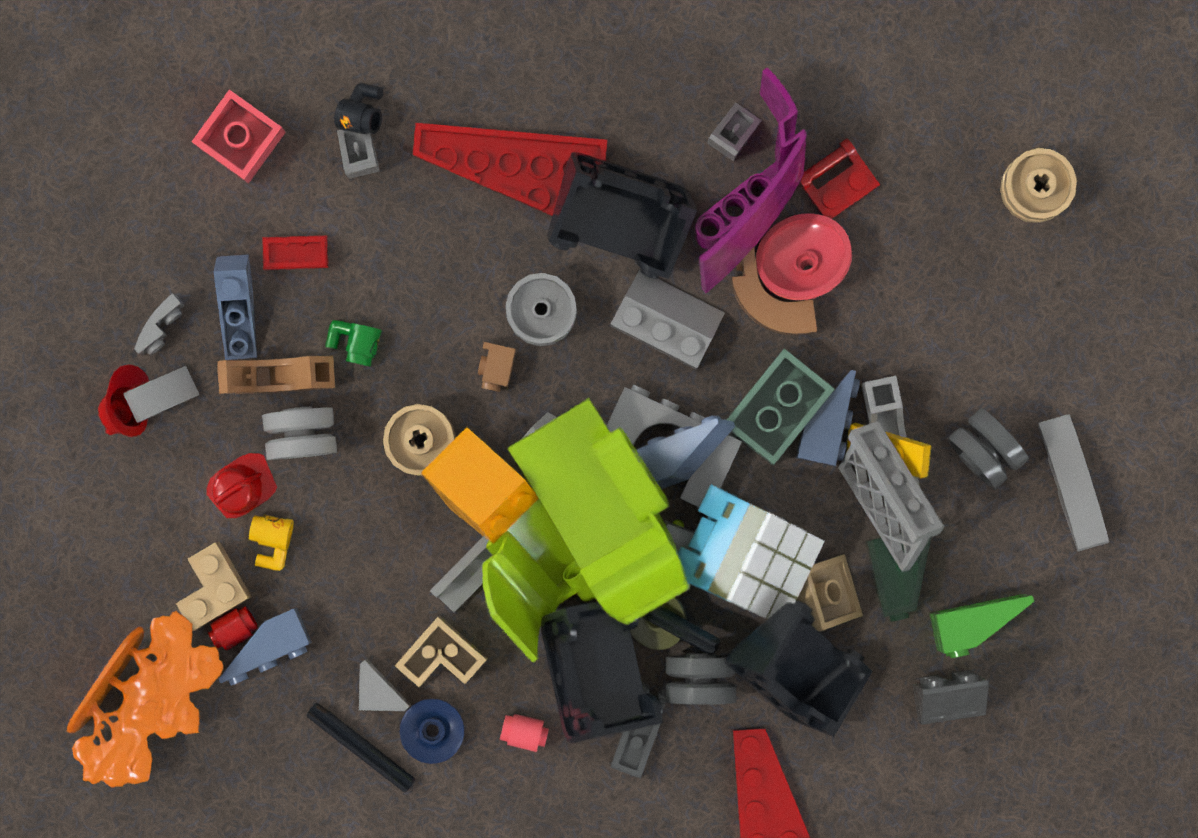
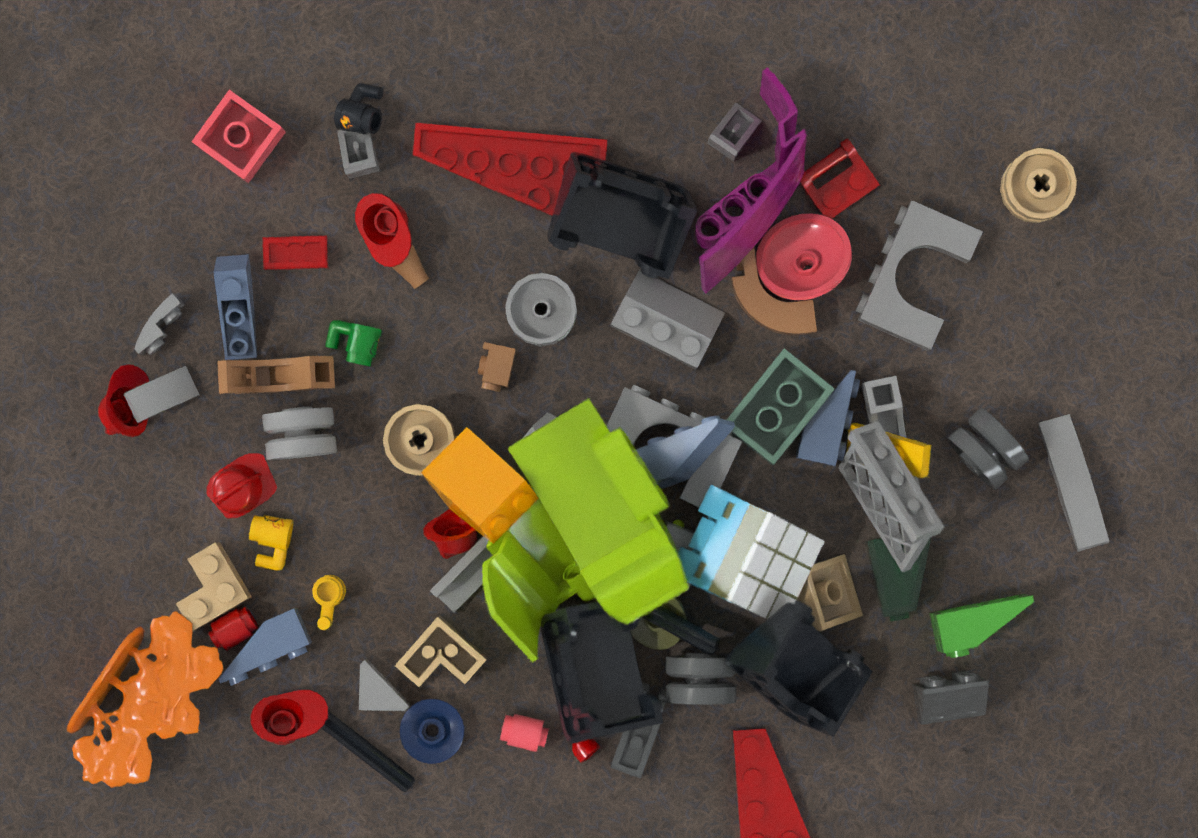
(289, 716): none -> red piece
(328, 592): none -> yellow piece
(384, 229): none -> red piece
(412, 269): none -> medium nougat cone
(450, 534): none -> red piece
(584, 749): none -> red hinge
(917, 229): none -> light grey arch

